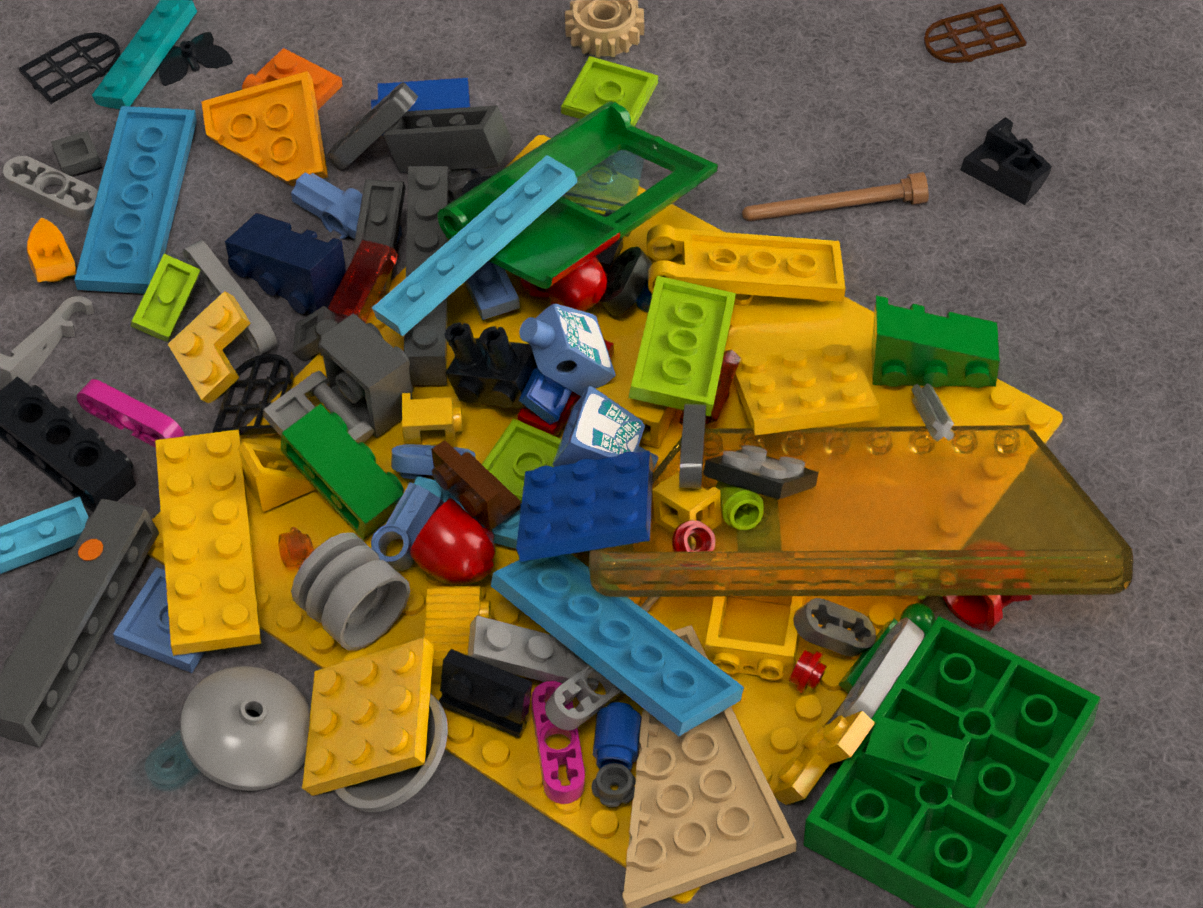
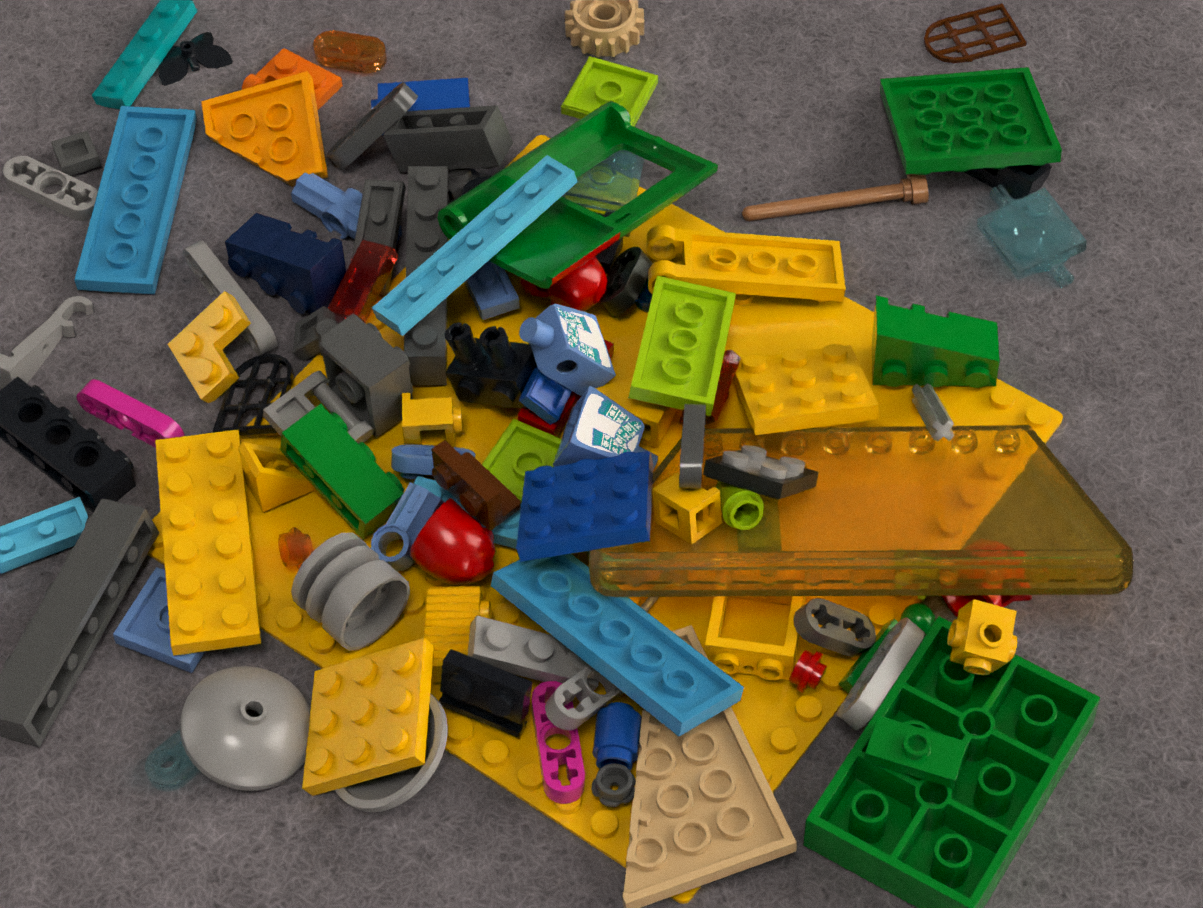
(49, 253): light orange plate -> none
(67, 77): black window -> none
(90, 549): orange sticker -> none
(165, 298): lime plate -> none
(353, 51): none -> clear orange plate
(699, 531): red plate -> none
(822, 747): yellow plate -> none
(969, 121): none -> green plate
(982, 637): none -> yellow brick
(1032, 234): none -> clear light blue plate

